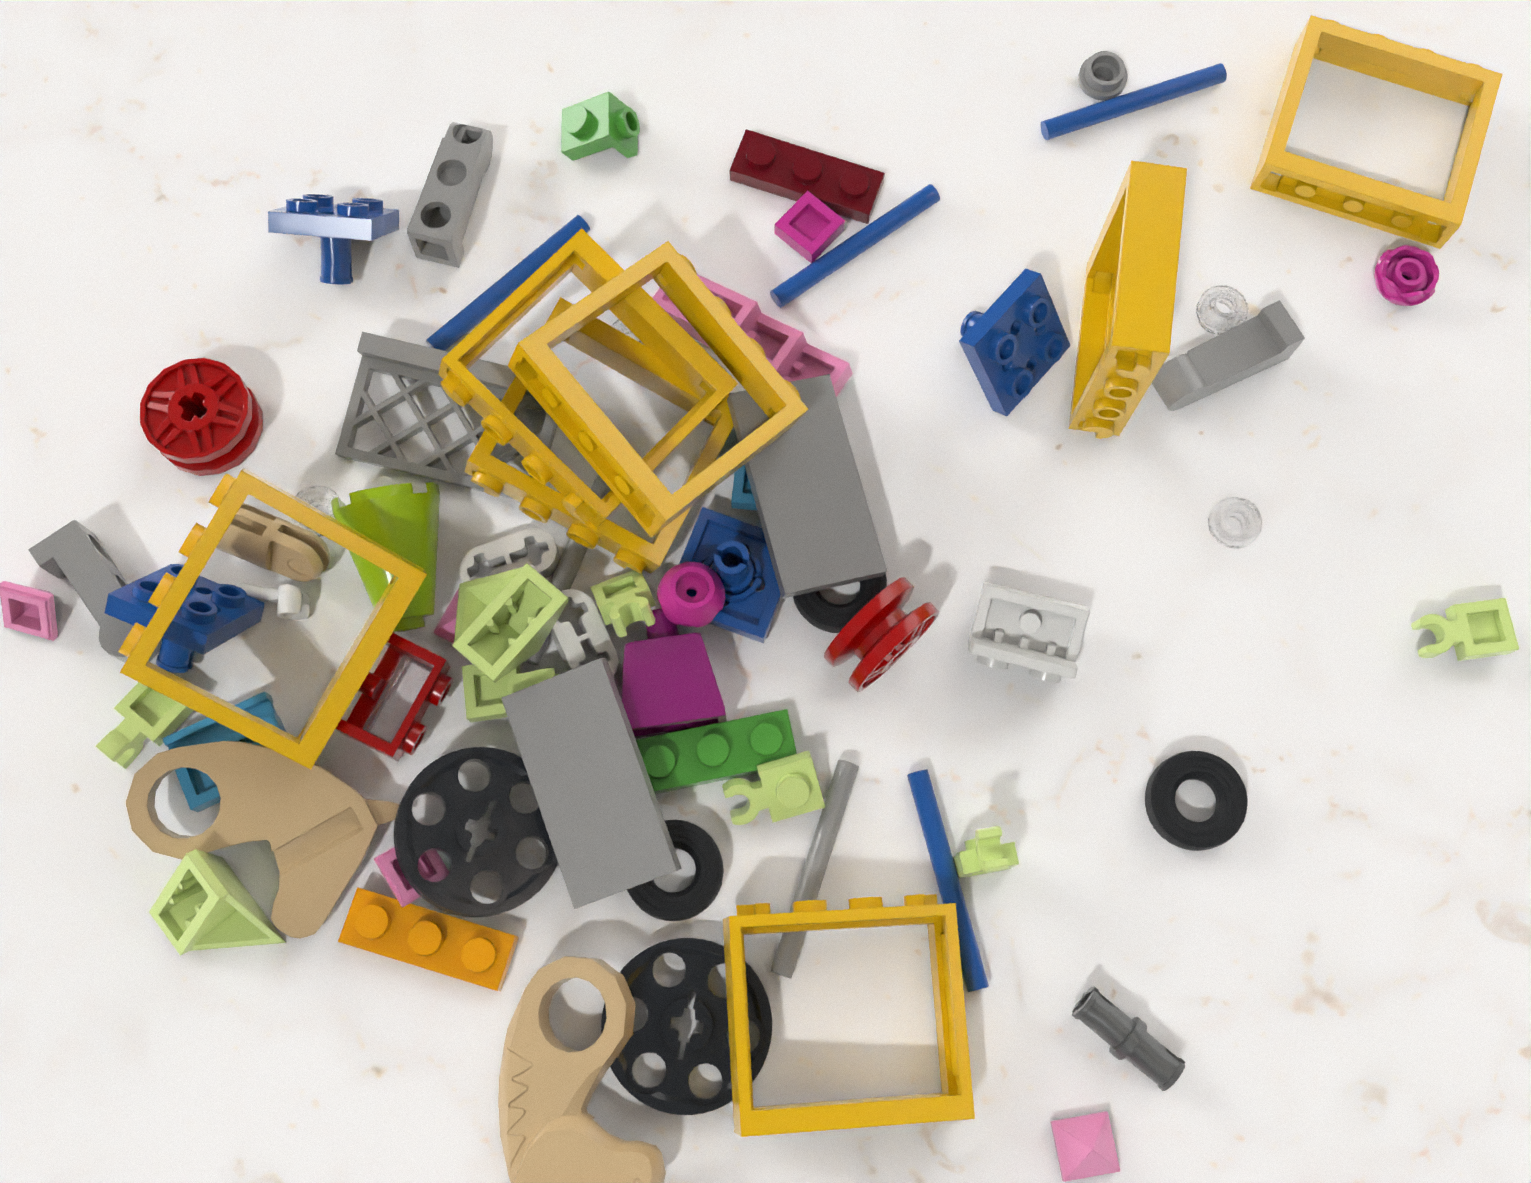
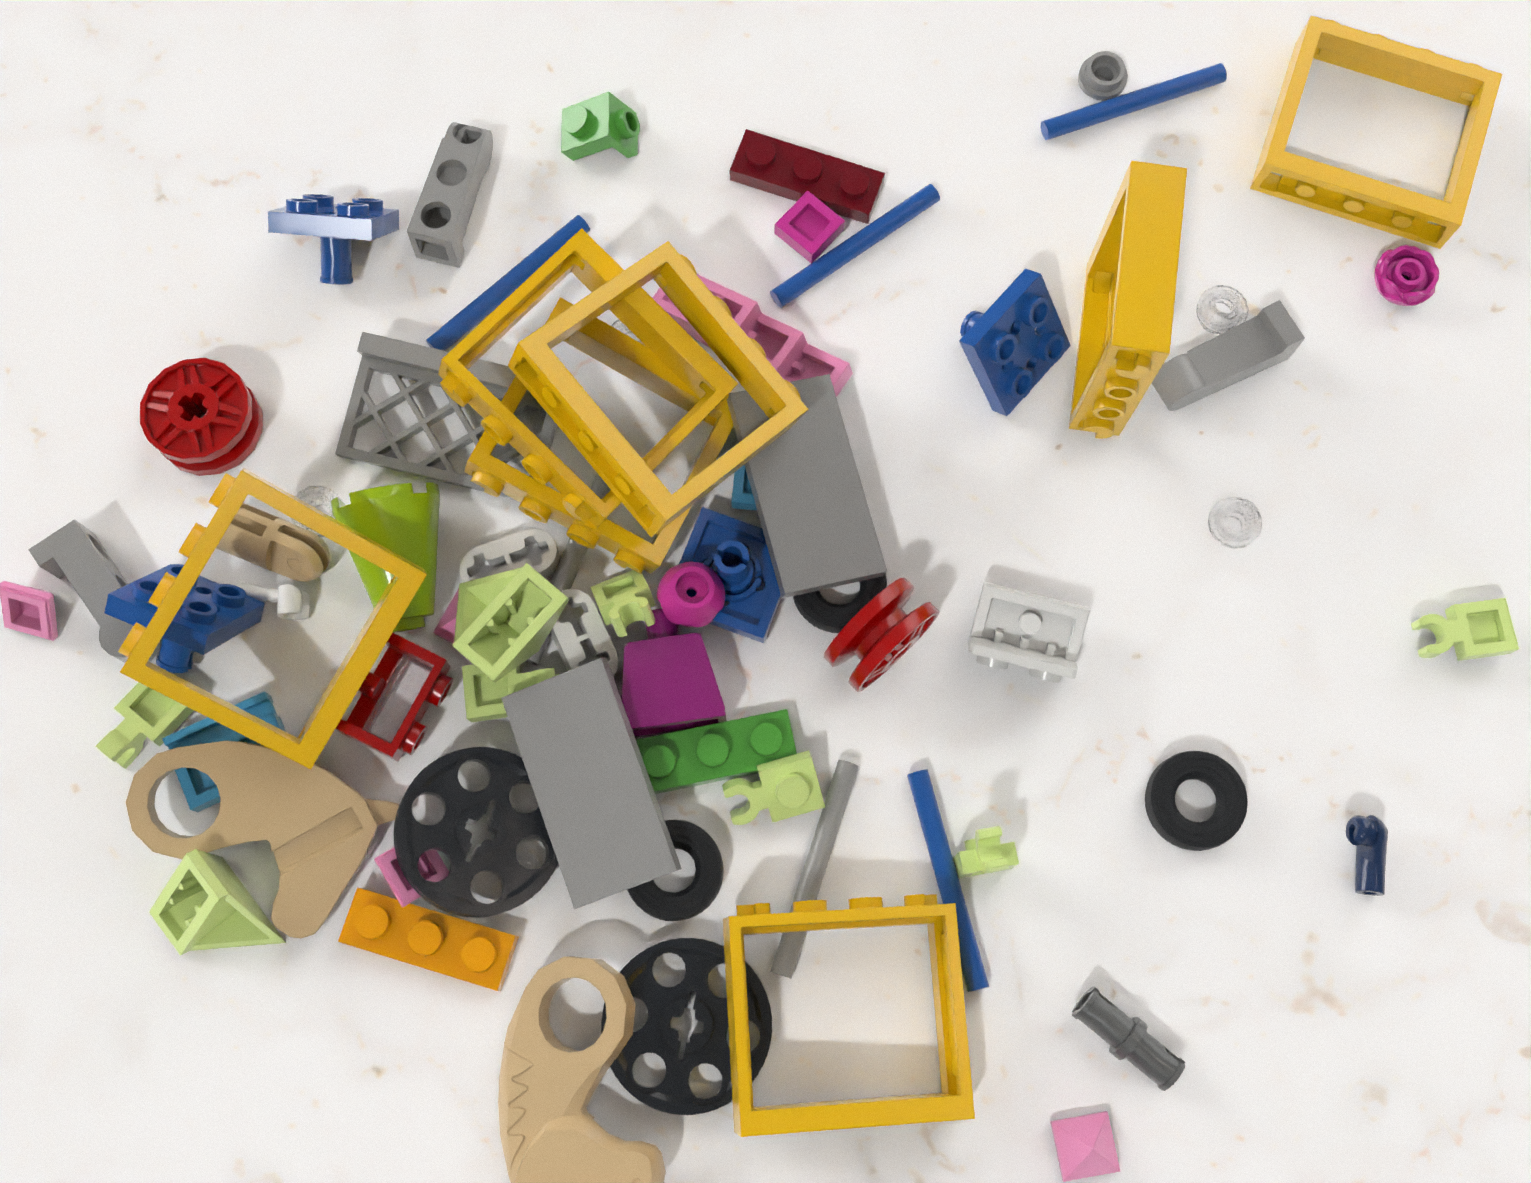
(1371, 840): none -> dark blue arm

